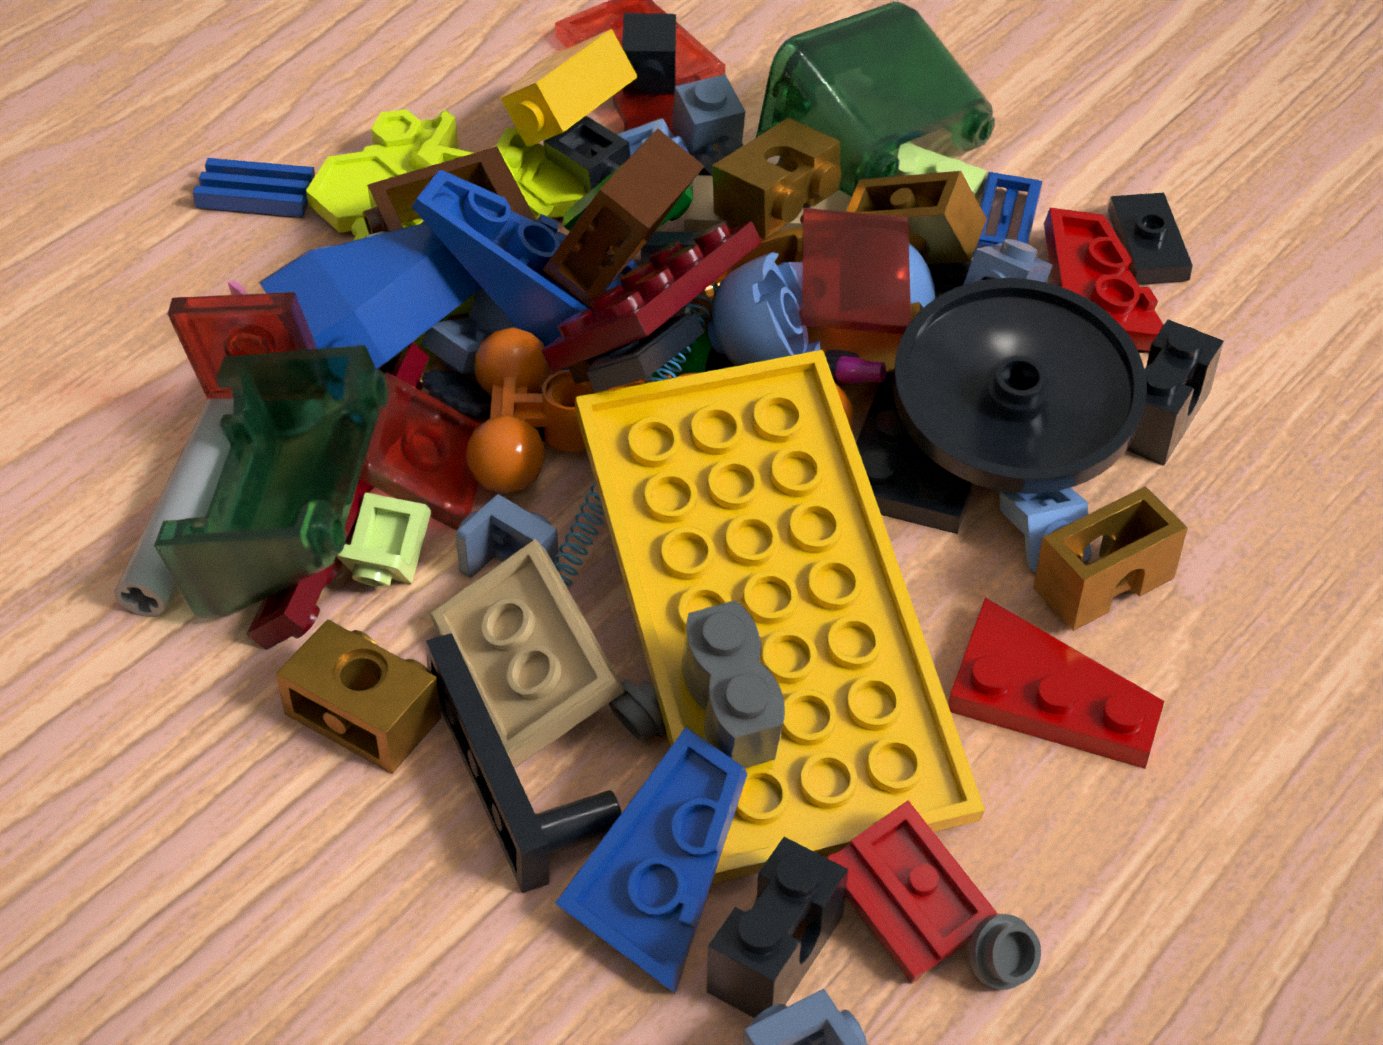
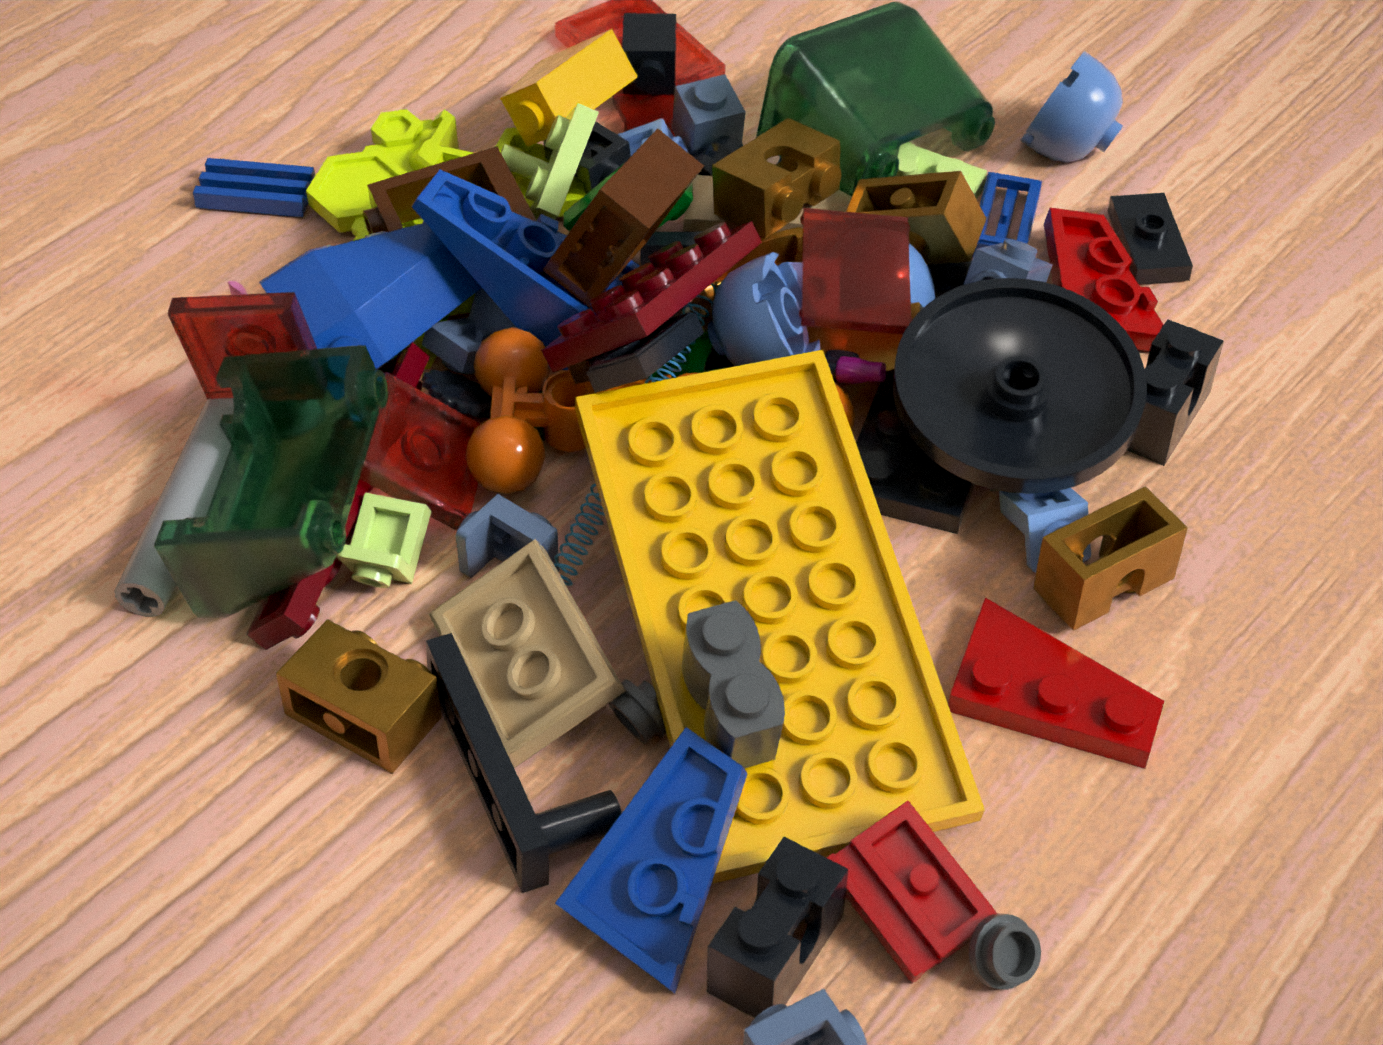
(553, 179): none -> yellowish green plate
(1078, 114): none -> medium blue cylinder

